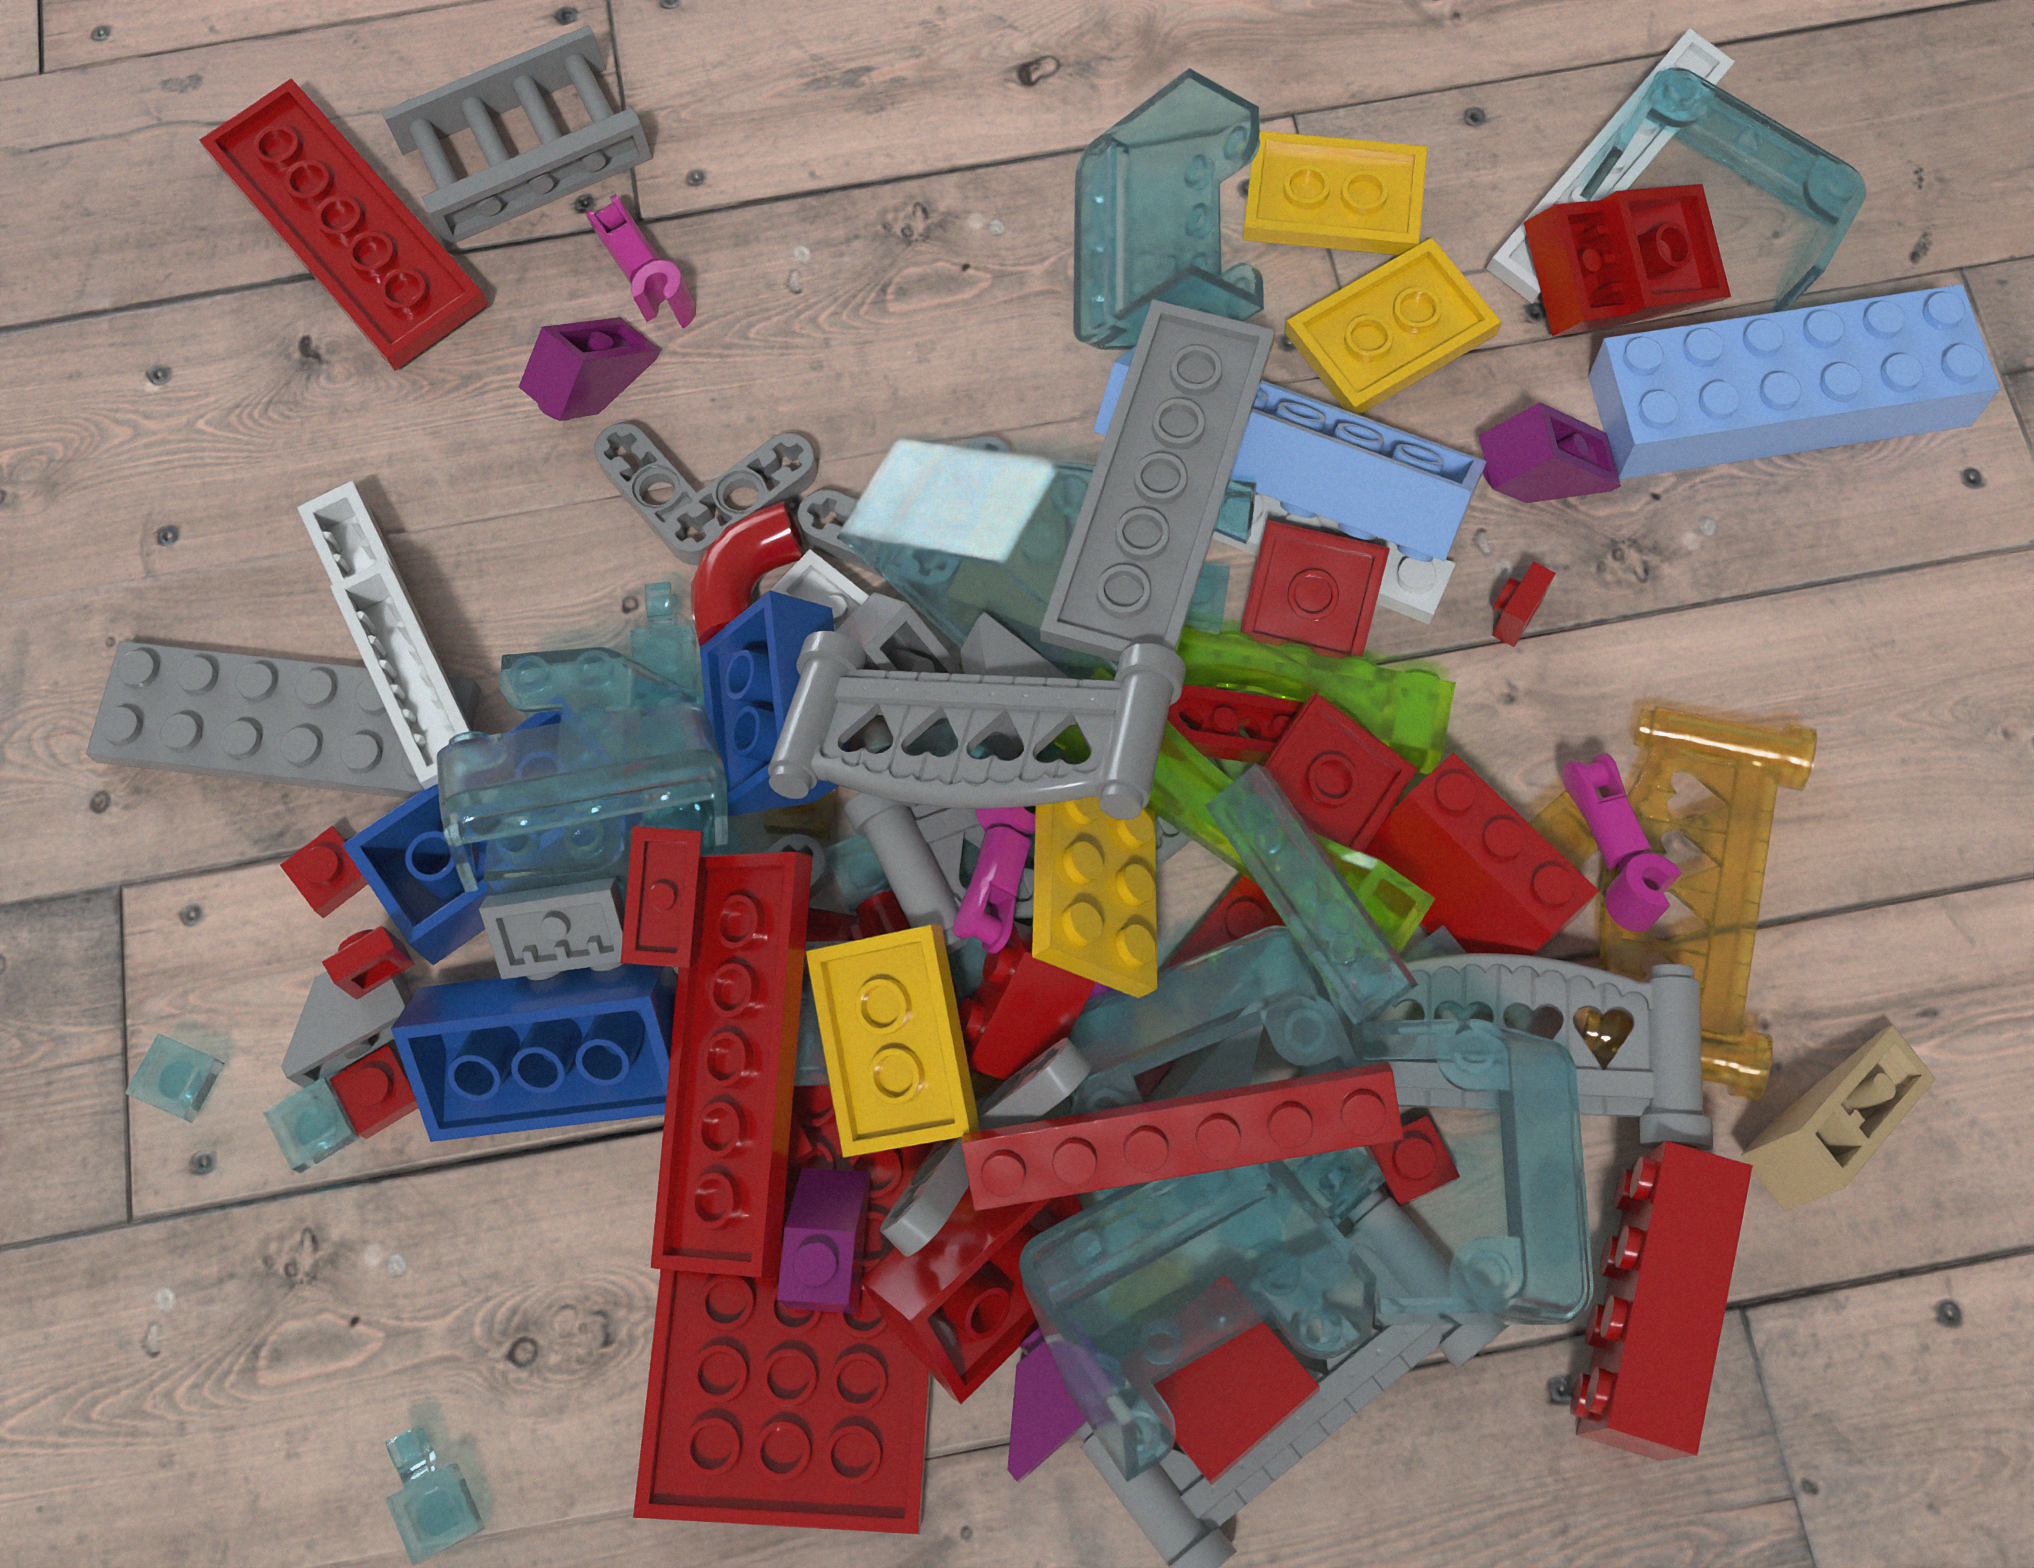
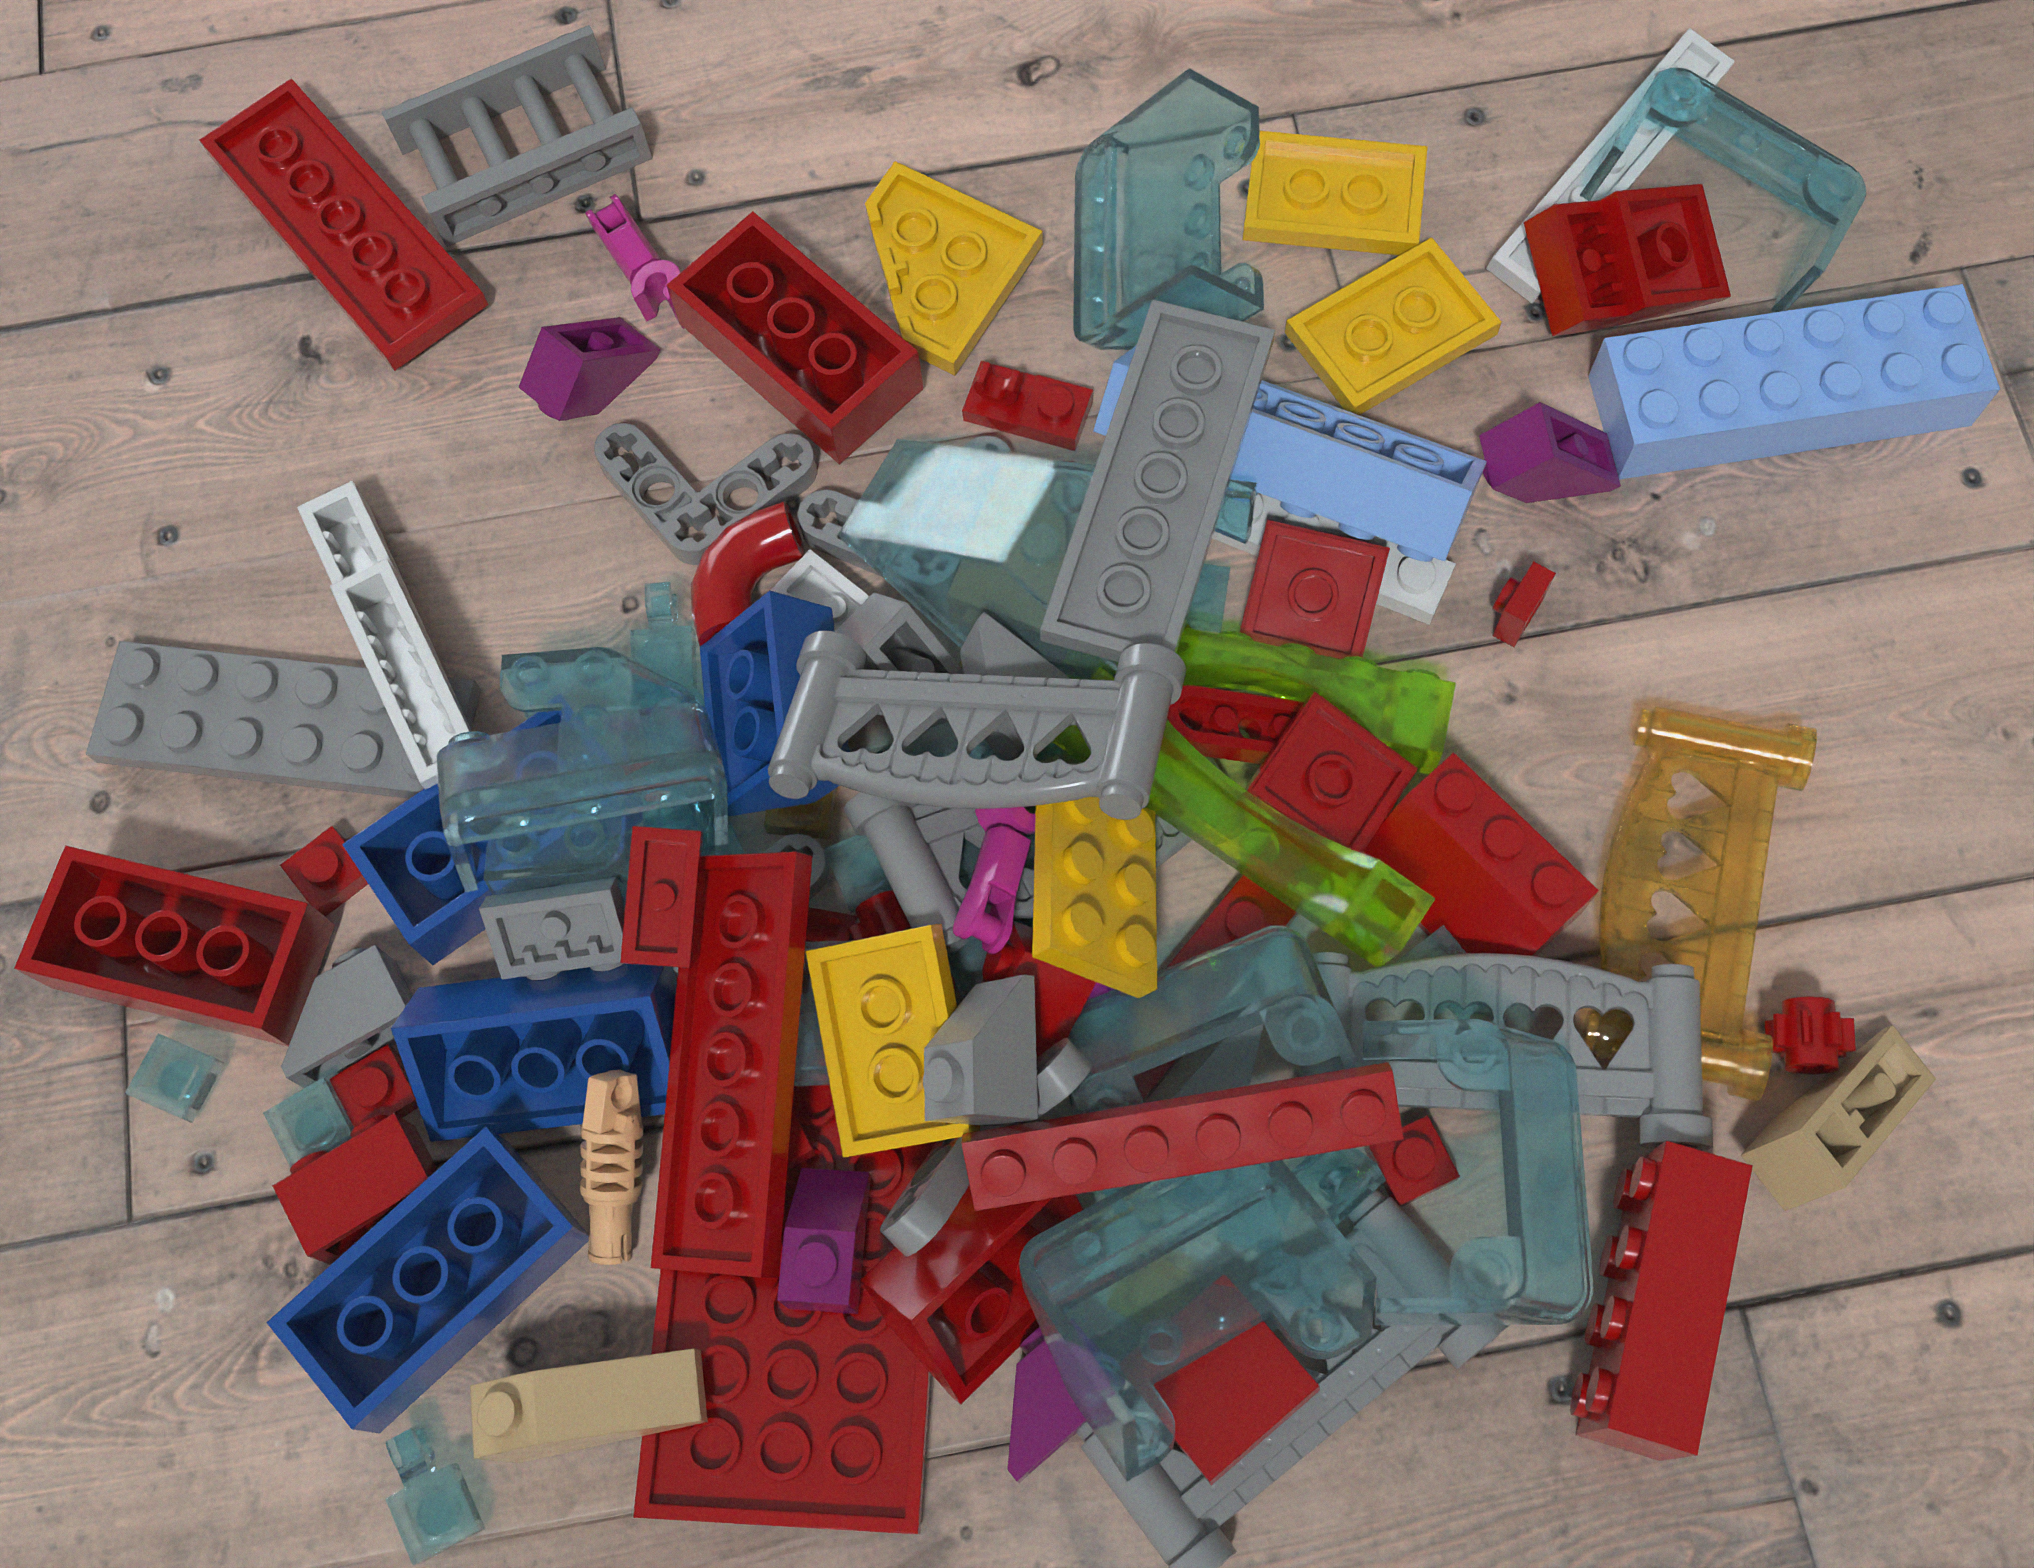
(176, 945): none -> red brick
(348, 1190): none -> red brick
(367, 961): red plate -> none
(428, 1282): none -> blue brick
(586, 1405): none -> tan slope
(611, 1163): none -> light nougat hinge
(796, 337): none -> red brick
(945, 262): none -> yellow plate
(985, 1057): none -> light grey slope
(1028, 405): none -> red plate
(1311, 896): clear light blue plate -> none
(1566, 830): clear yellow plate -> none
(1637, 892): dark pink piece -> none
(1811, 1035): none -> red gear

